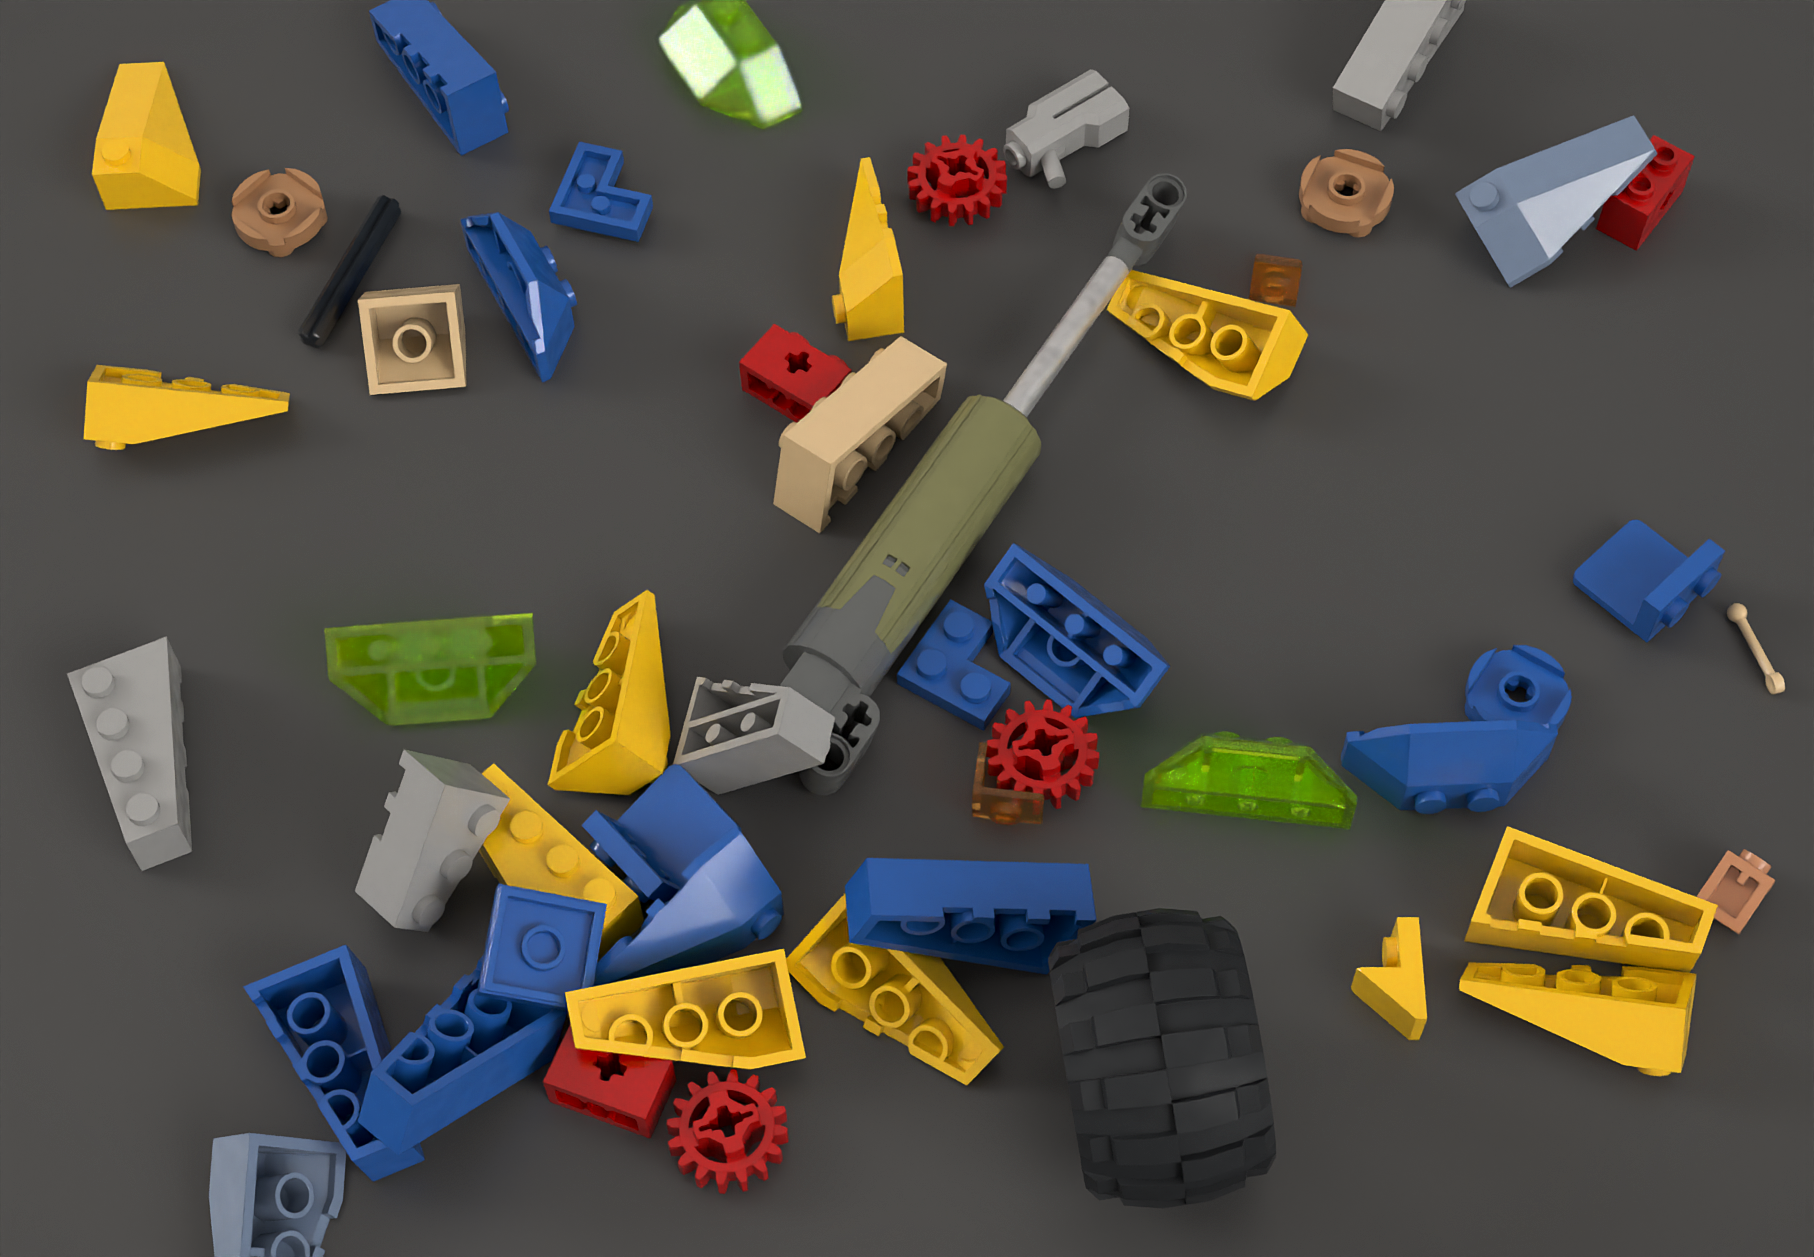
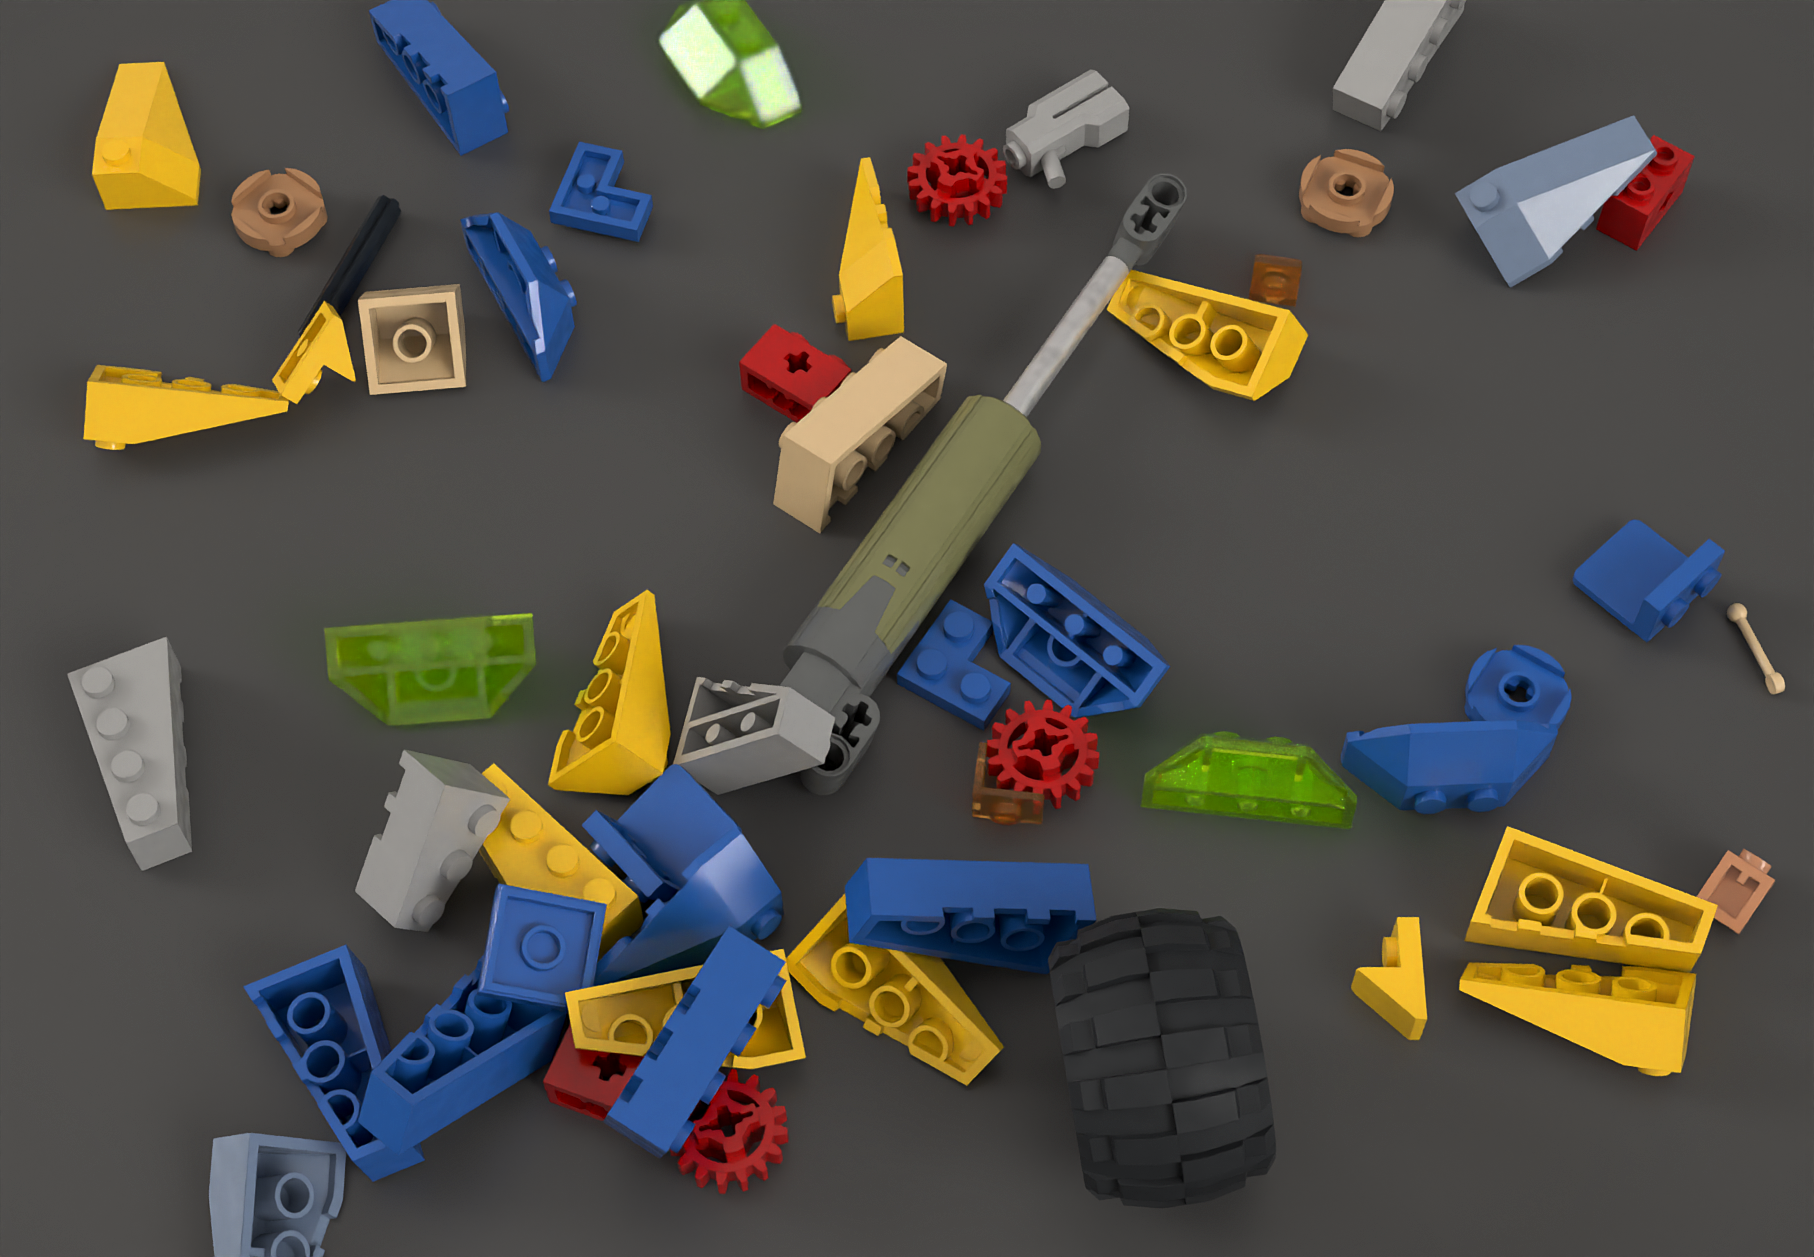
(319, 345): none -> yellow slope
(695, 1042): none -> blue wedge

